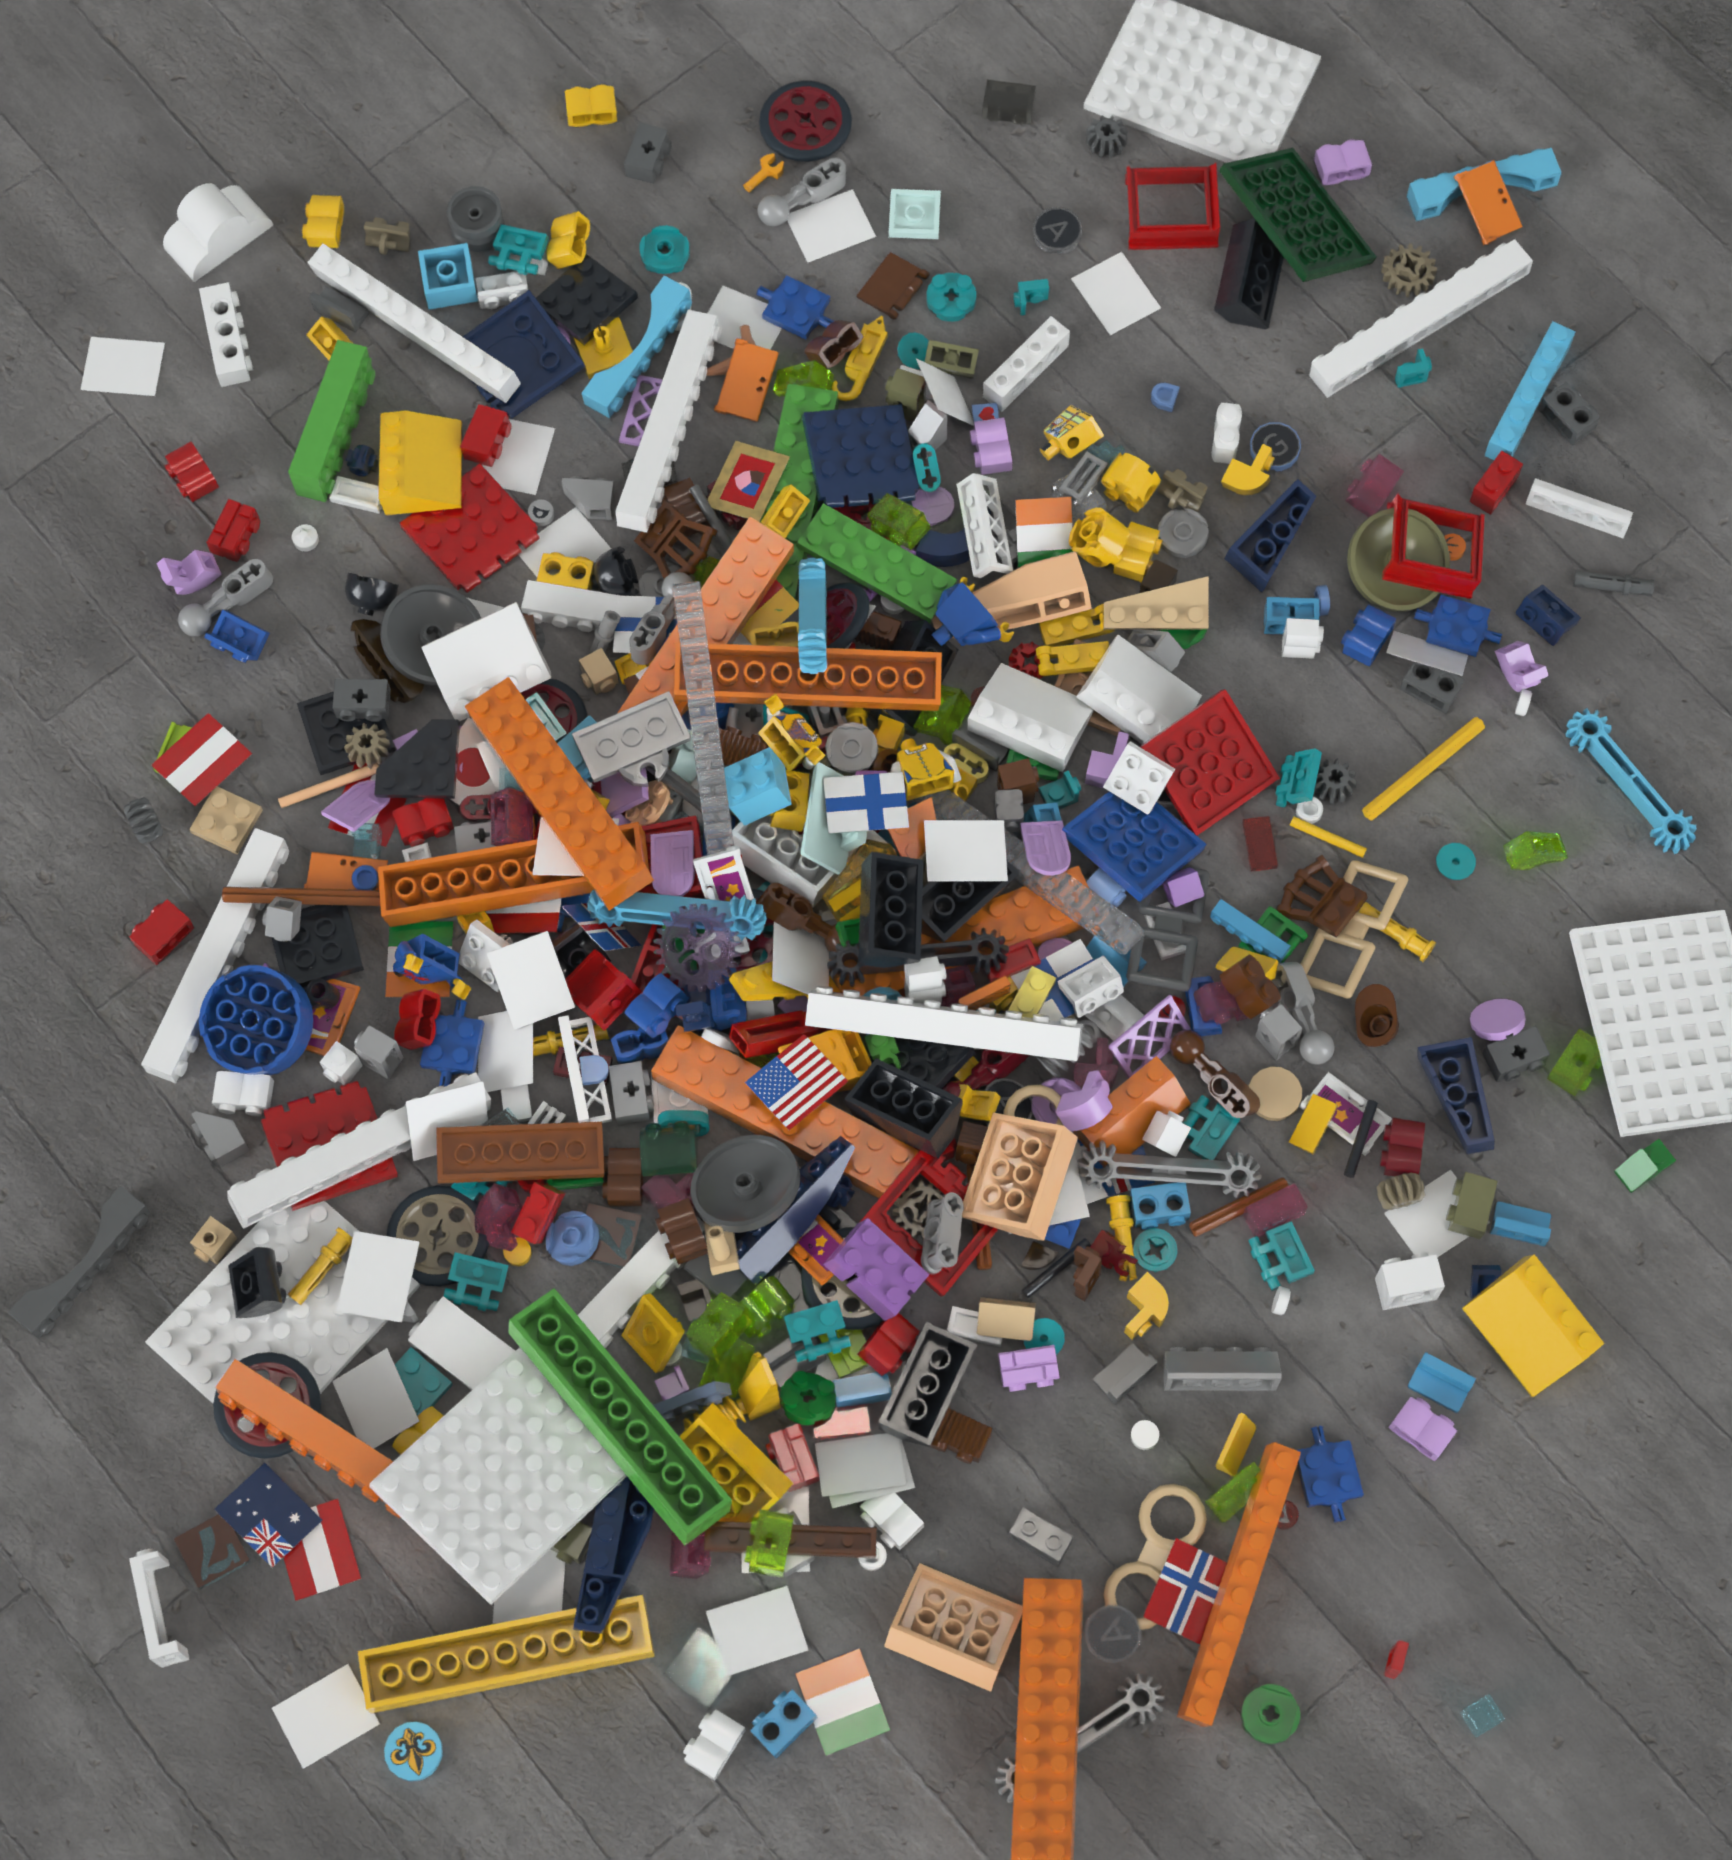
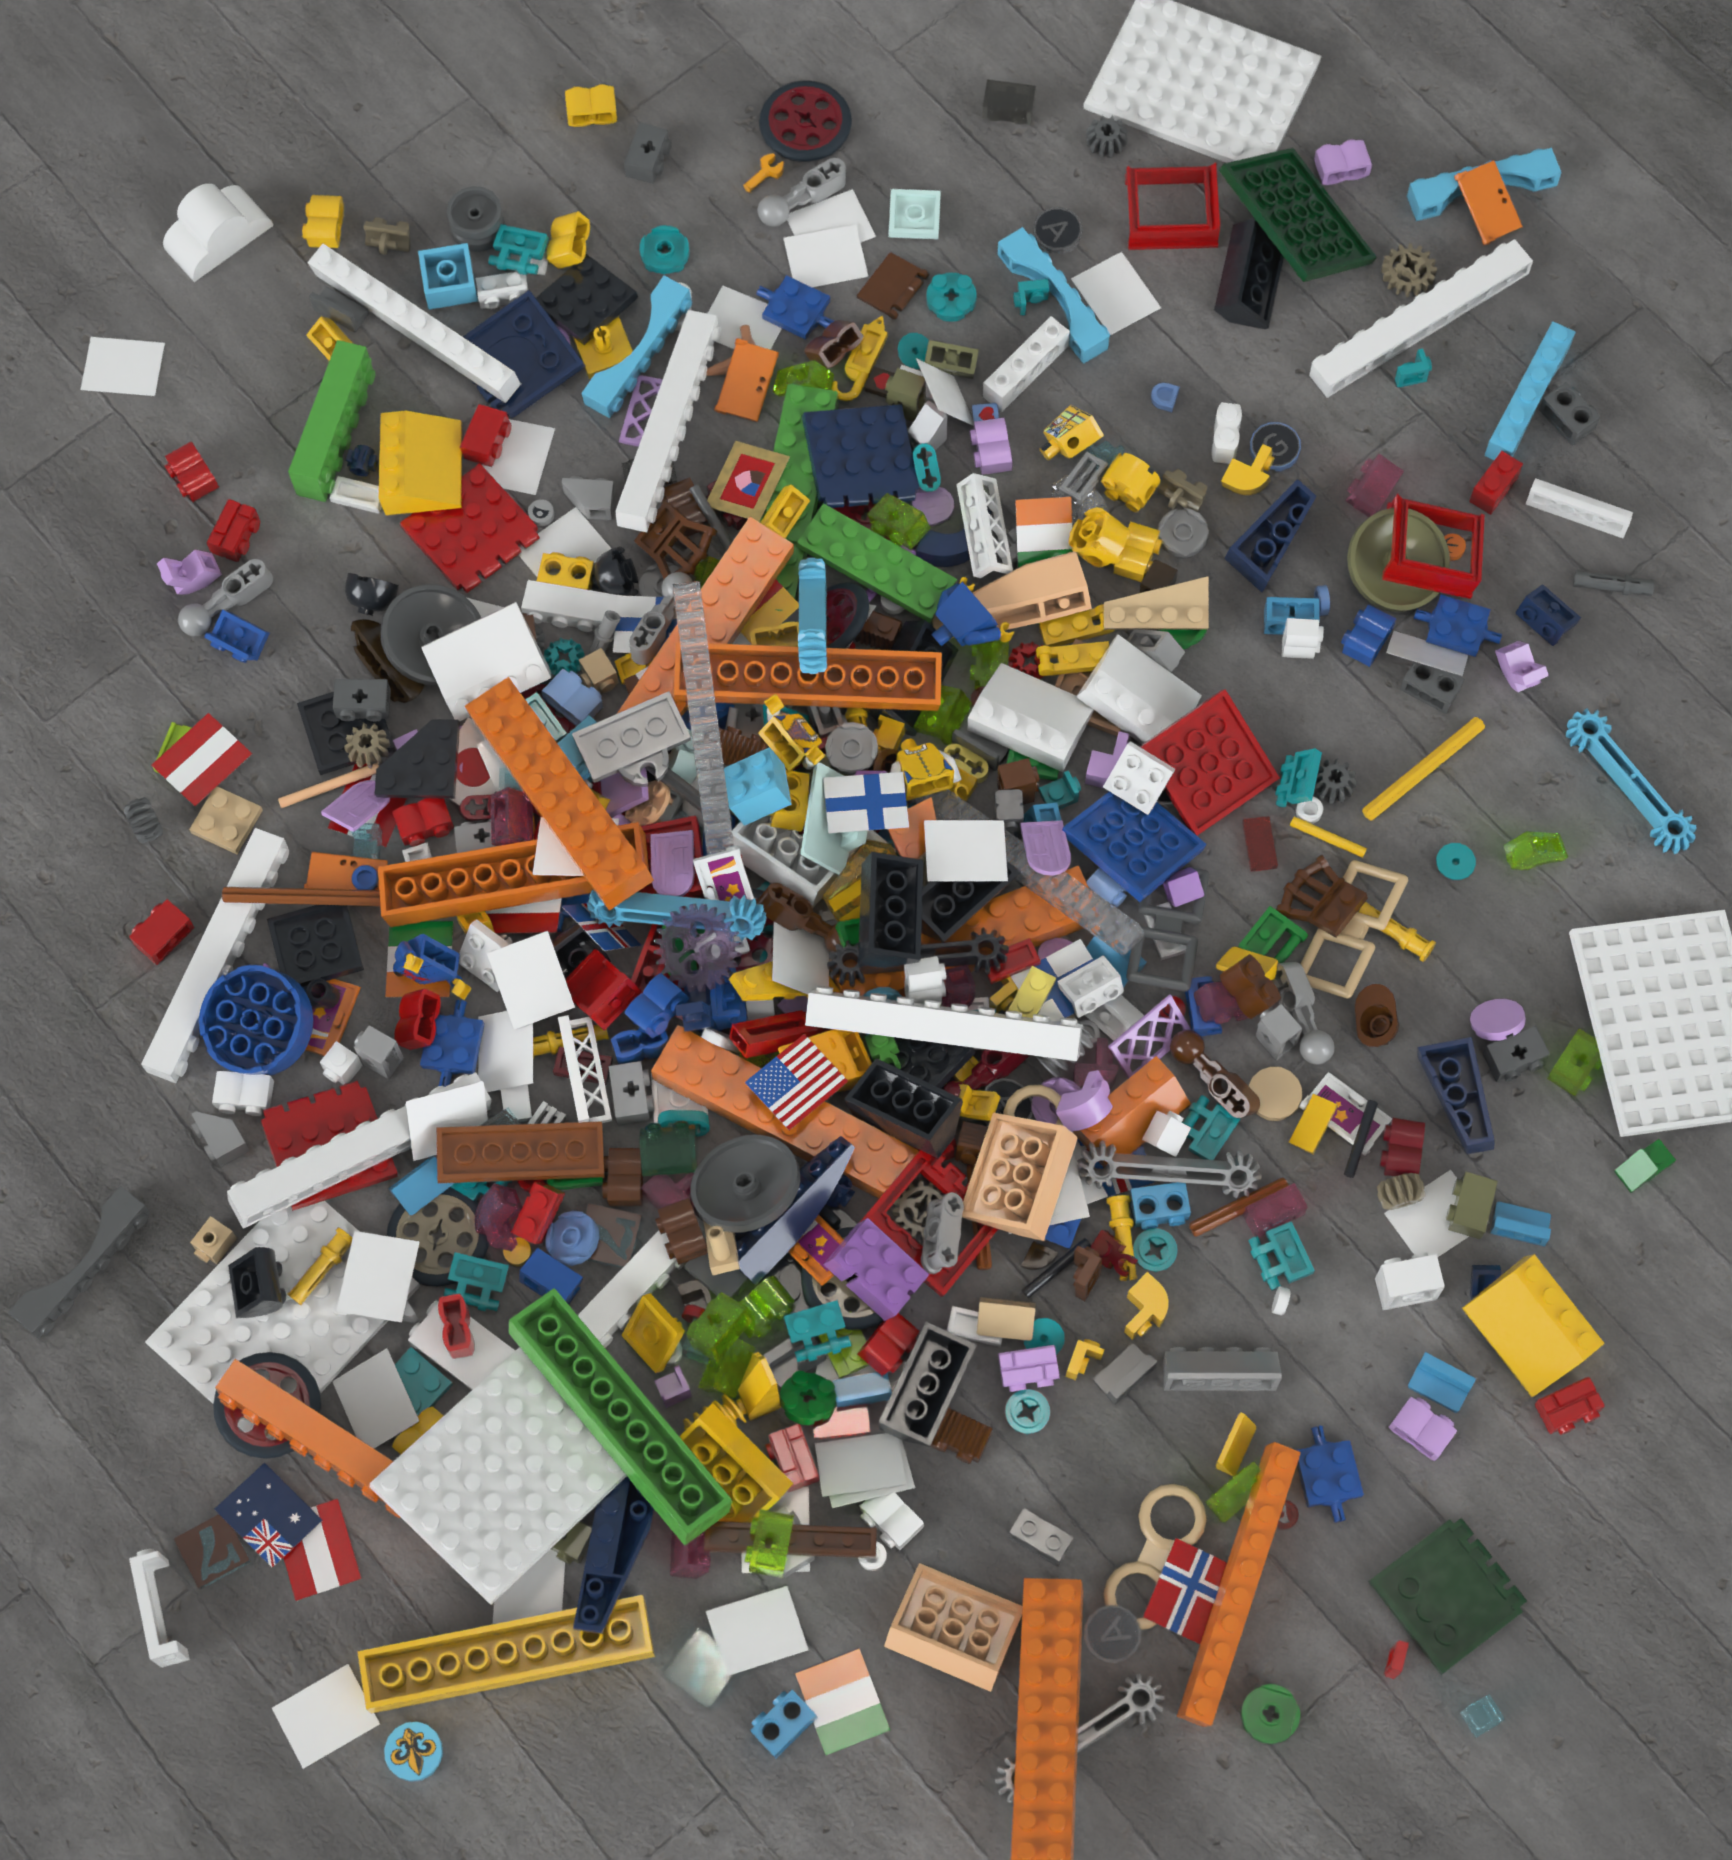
(214, 301): white brick -> none
(282, 918): light grey brick -> none
(305, 538): white tile -> none
(419, 1186): none -> dark azure panel
(456, 1323): none -> red brick
(544, 1273): none -> blue hinge
(564, 645): none -> teal gear
(571, 697): none -> light blue brick
(593, 1069): medium blue tile -> none
(689, 1401): sand blue plate -> none
(691, 1312): none -> red tile
(714, 1744): white brick -> none
(826, 256): none -> white sticker
(877, 381): none -> dark brown tile
(986, 994): orange tile -> none
(988, 659): none -> clear neon green bracket
(1025, 258): none -> medium azure arch
(1031, 1399): none -> teal gear
(1078, 1361): none -> yellow bracket
(1144, 1435): white tile -> none
(1249, 931): dark azure piece -> none
(1448, 1594): none -> dark green hinge
(1523, 702): white tile -> none
(1570, 1406): none -> red brick

